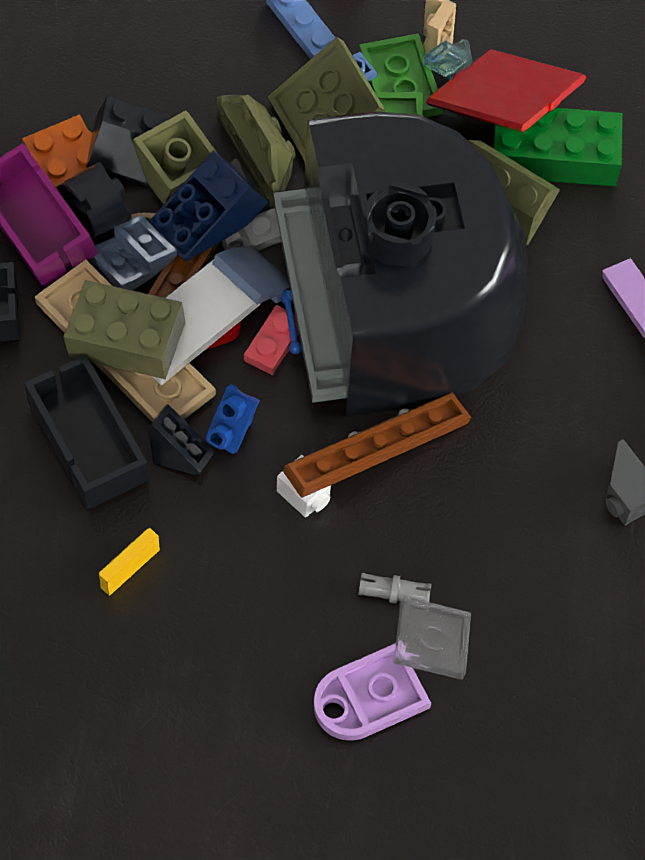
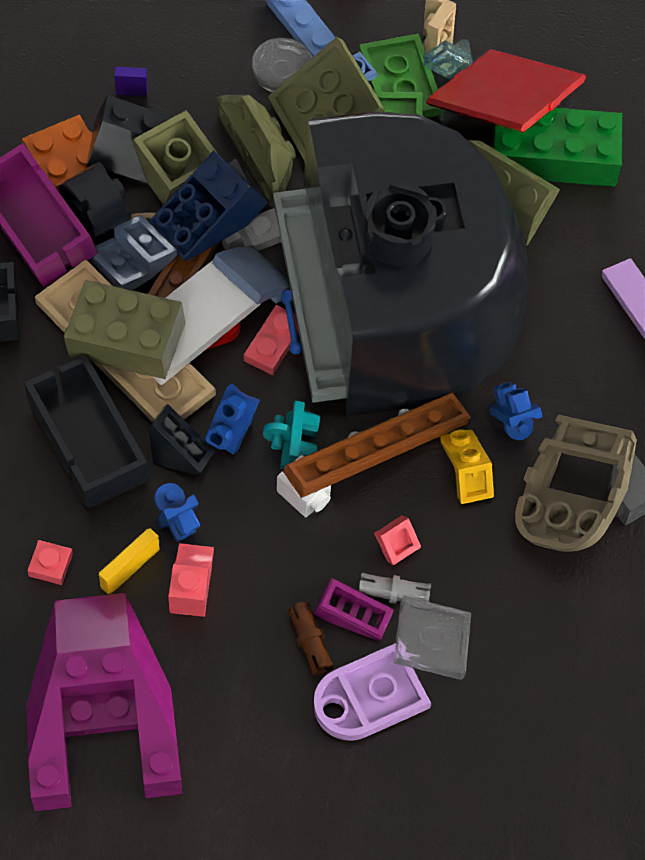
(50, 562): none -> coral plate
(92, 680): none -> magenta wedge
(131, 81): none -> dark purple tile
(175, 511): none -> blue hips
(190, 580): none -> coral arch
(278, 61): none -> clear tile
(296, 424): none -> teal hips
(310, 638): none -> reddish brown pin
(348, 621): none -> magenta slope
(397, 540): none -> coral plate
(471, 465): none -> yellow bracket
(514, 410): none -> blue hips
(566, 519): none -> dark tan slope

